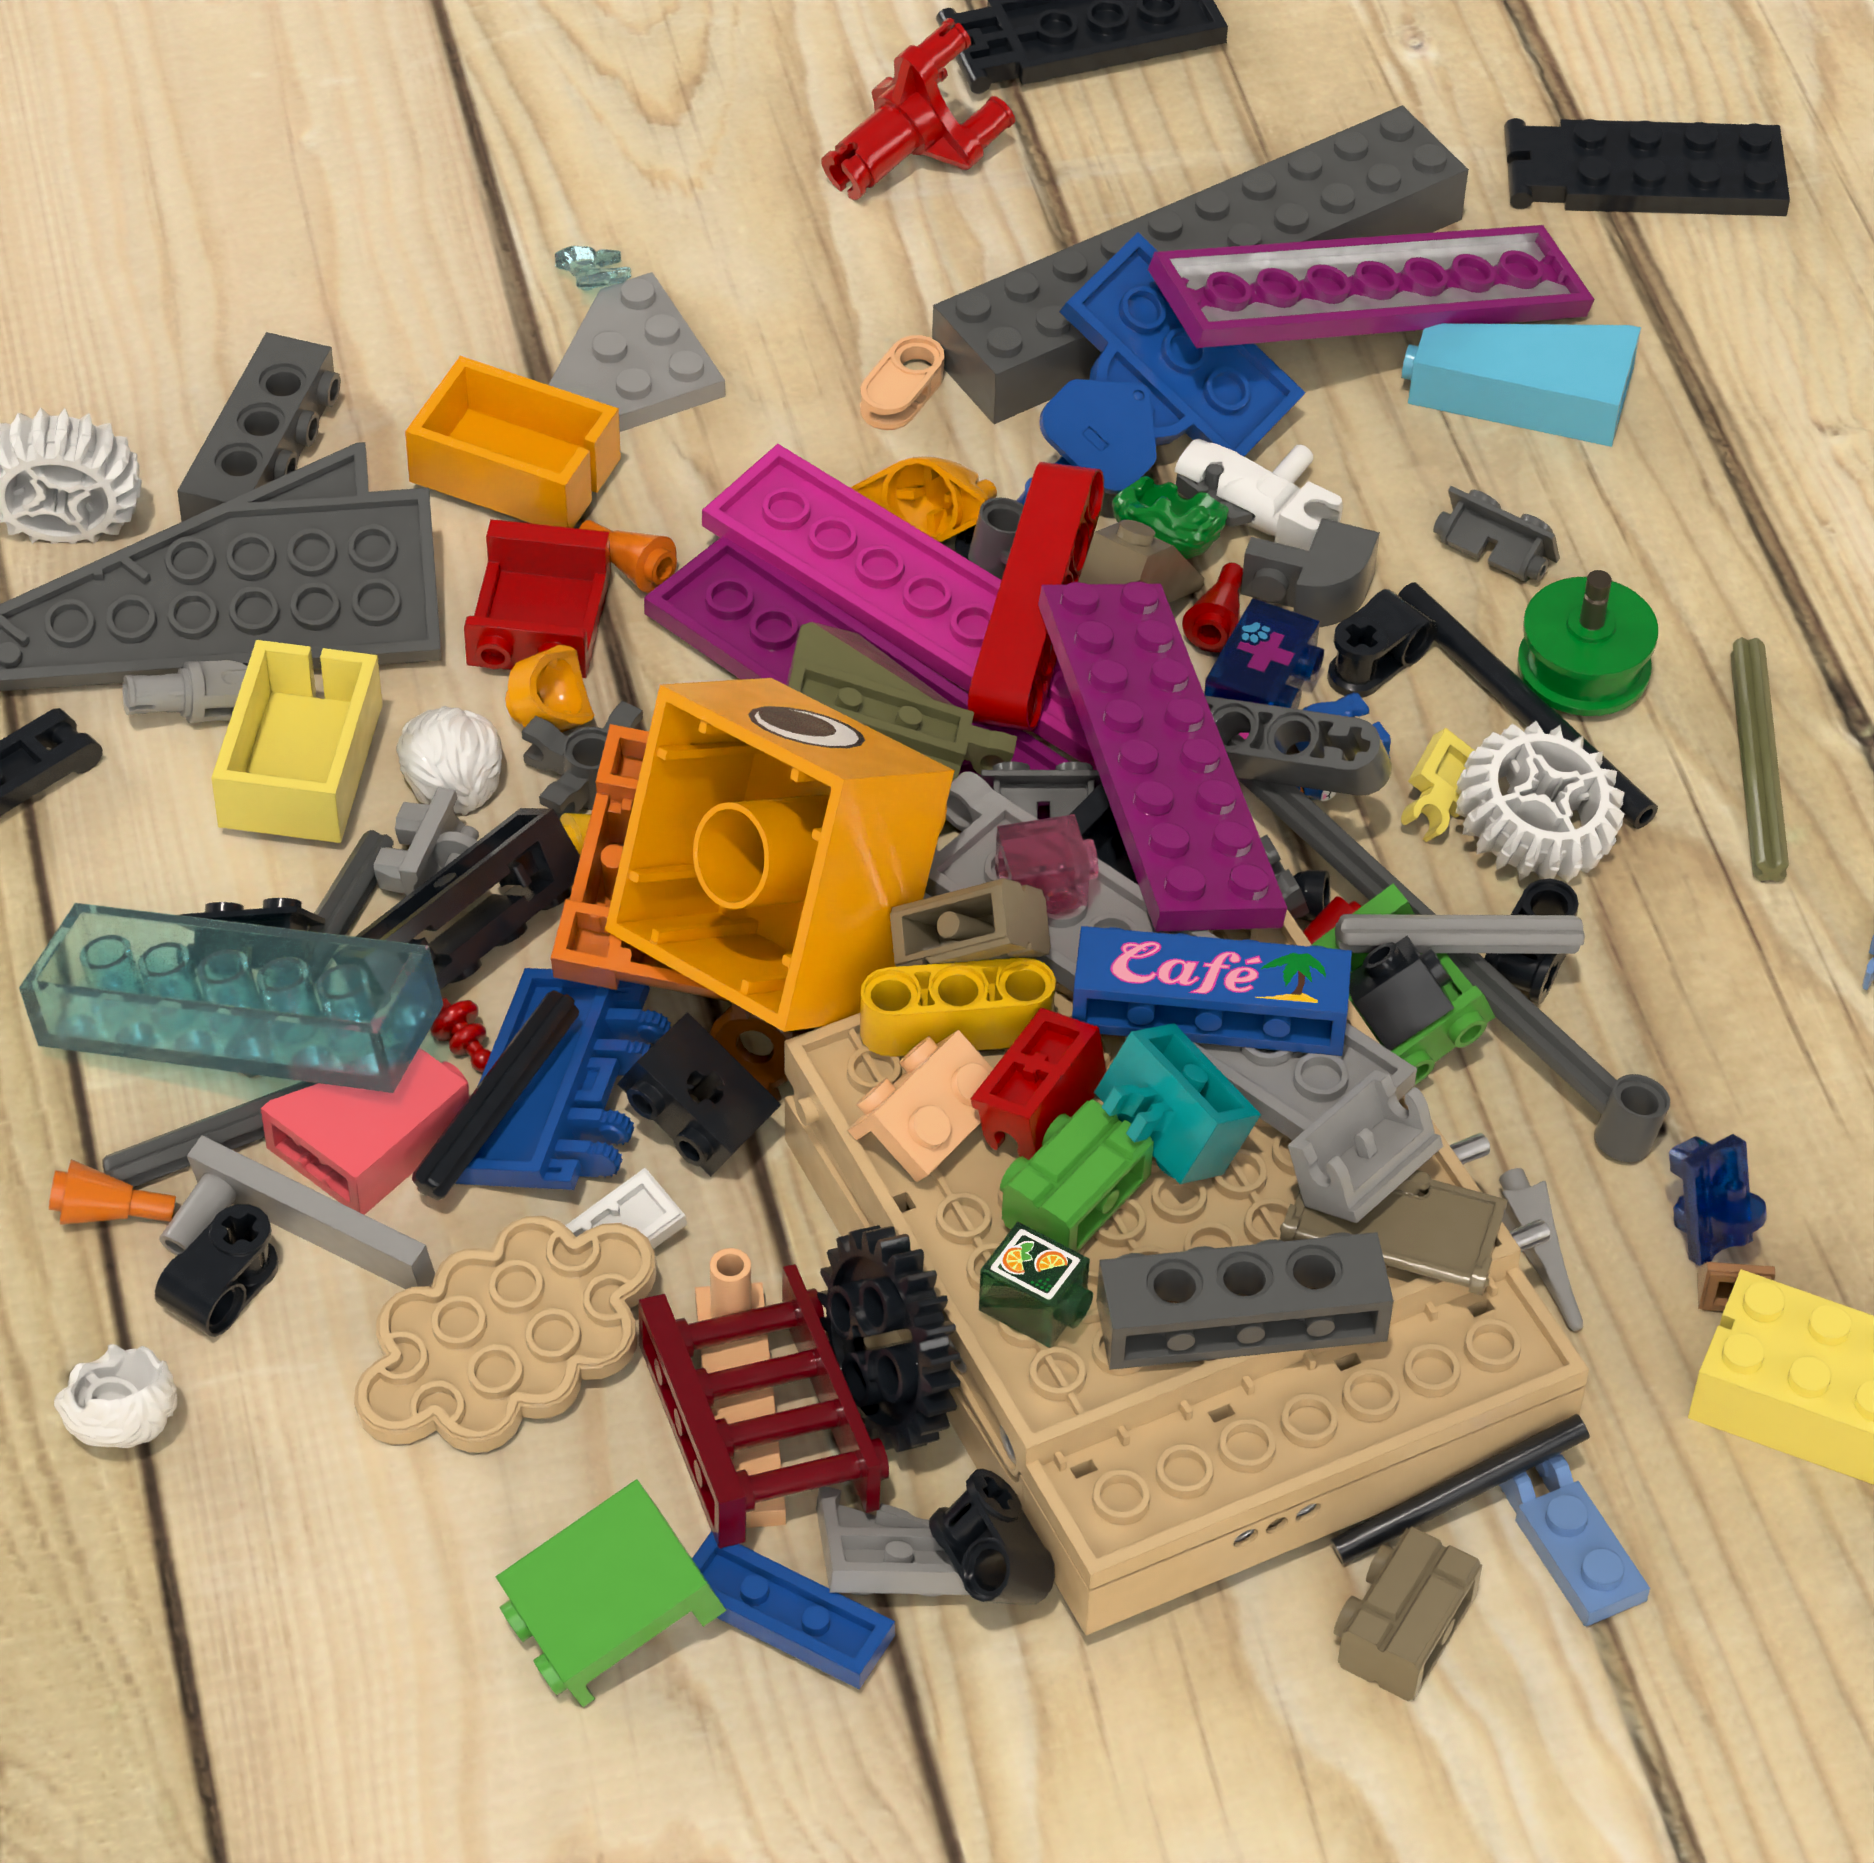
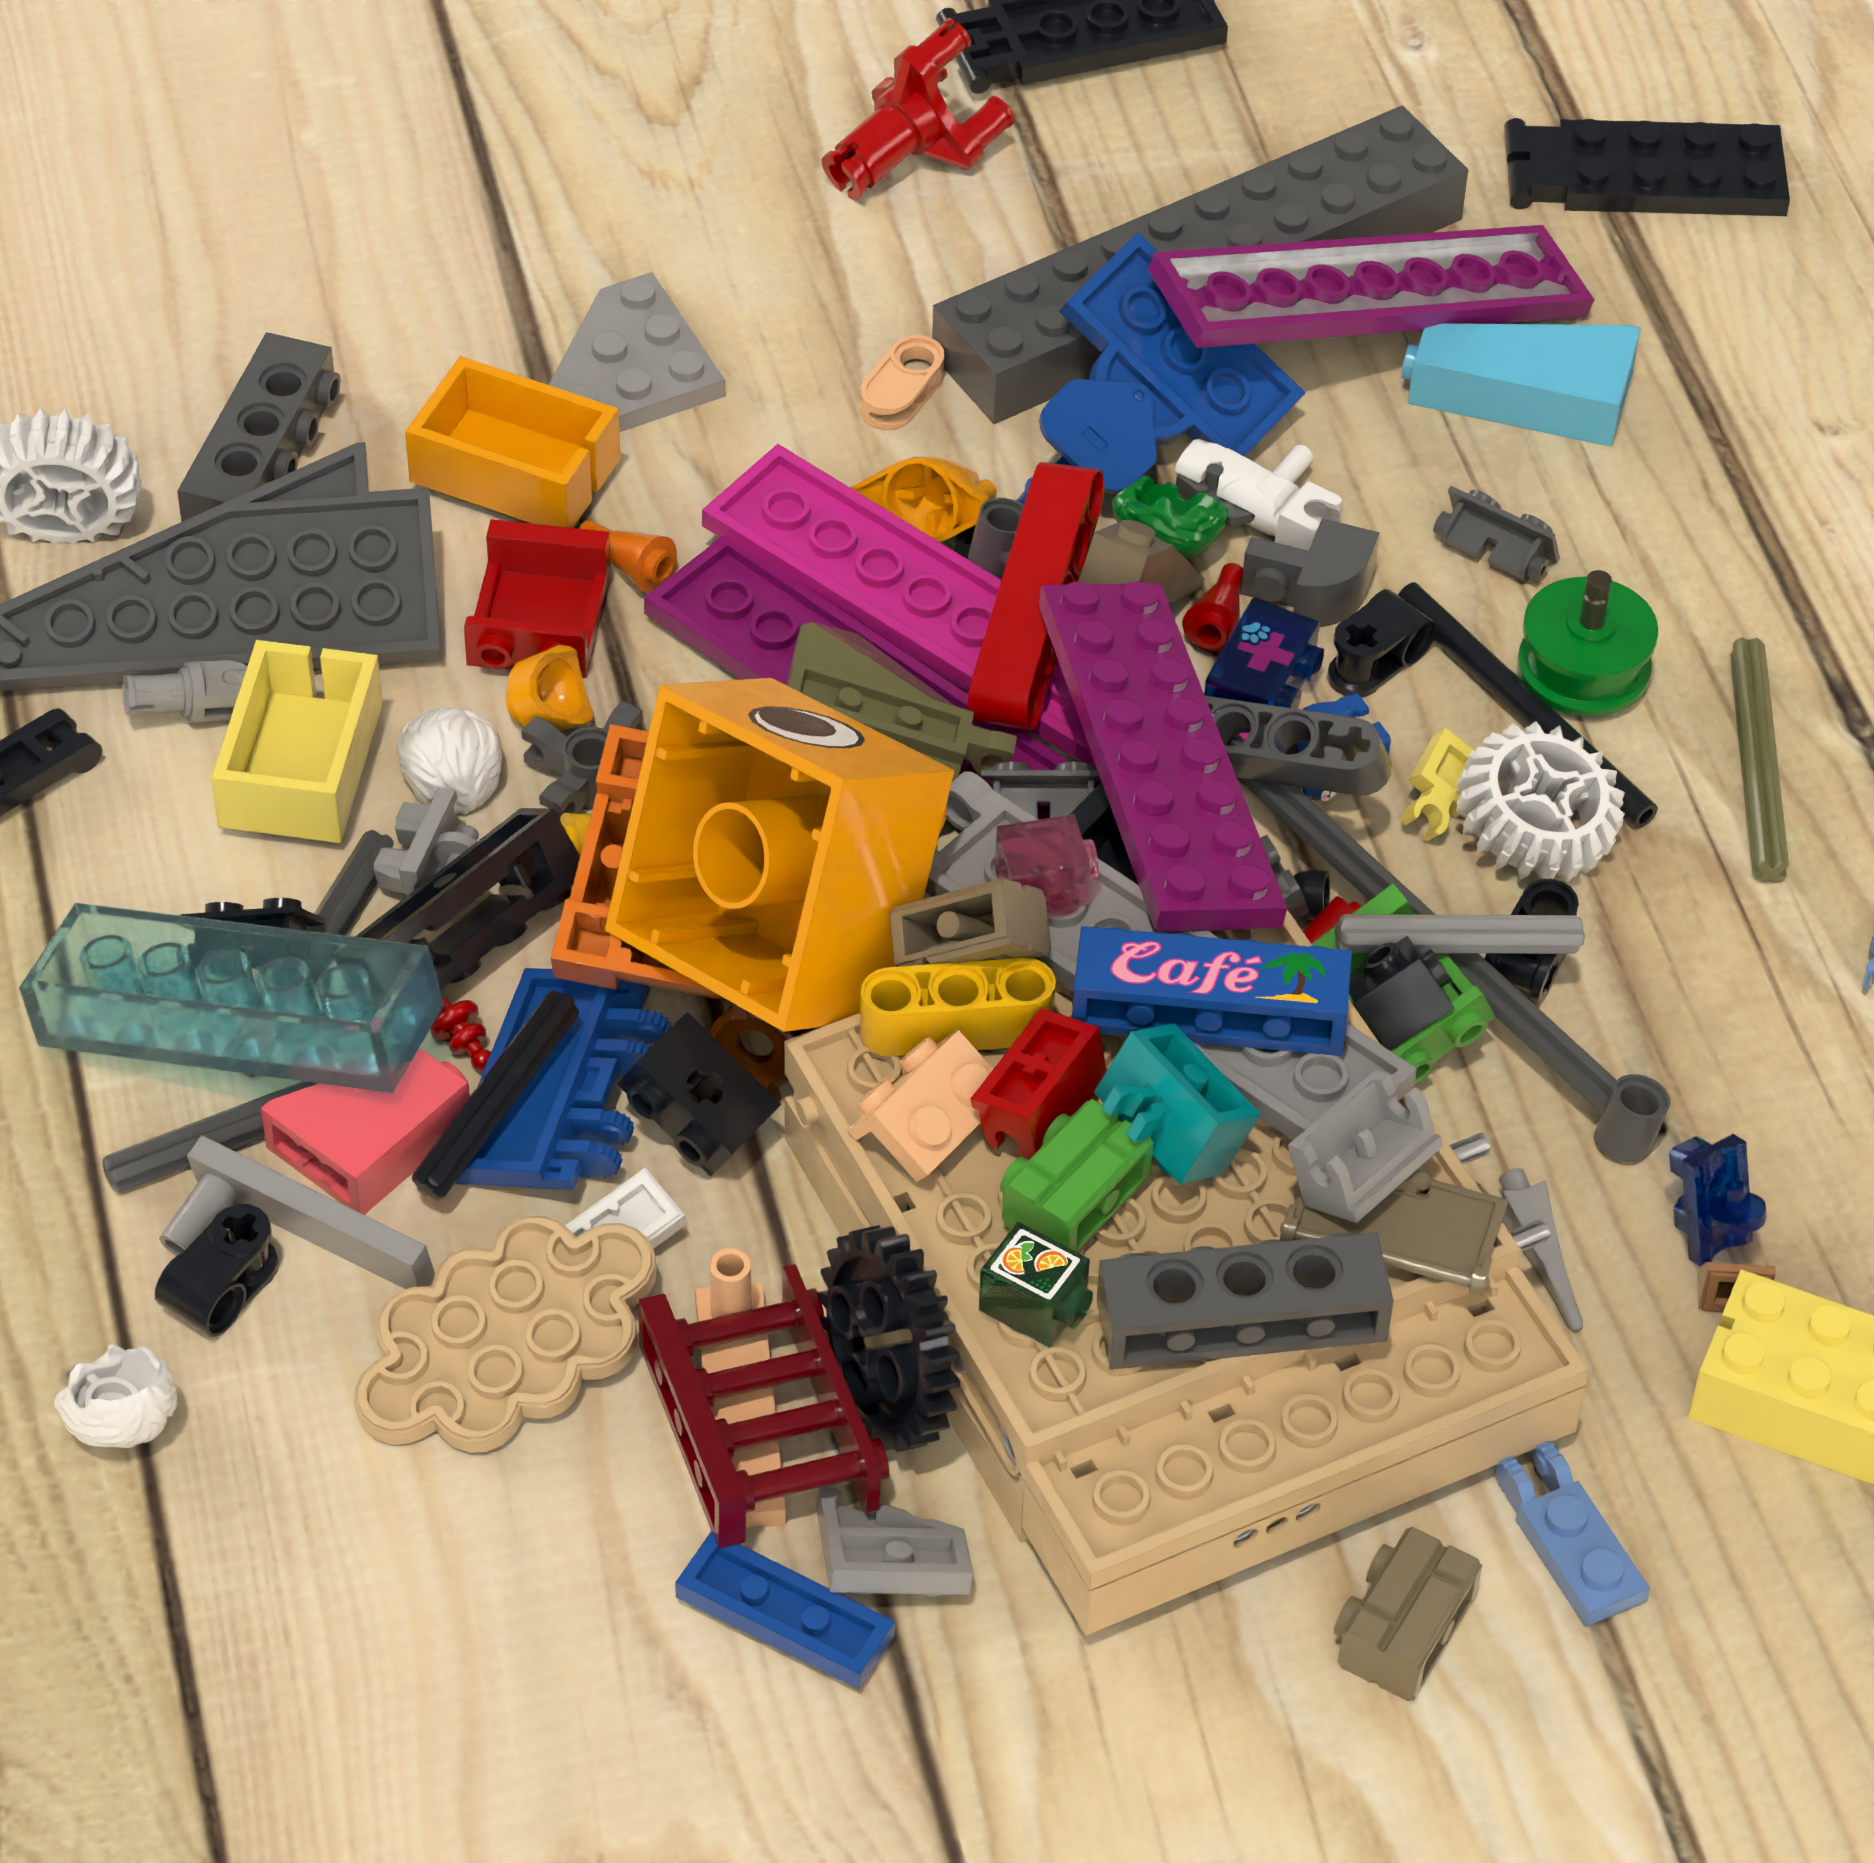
(93, 1196): orange cone -> none
(586, 266): clear light blue piece -> none
(603, 1590): bright green panel -> none
(994, 1543): black piece -> none
(1460, 1488): black bar -> none

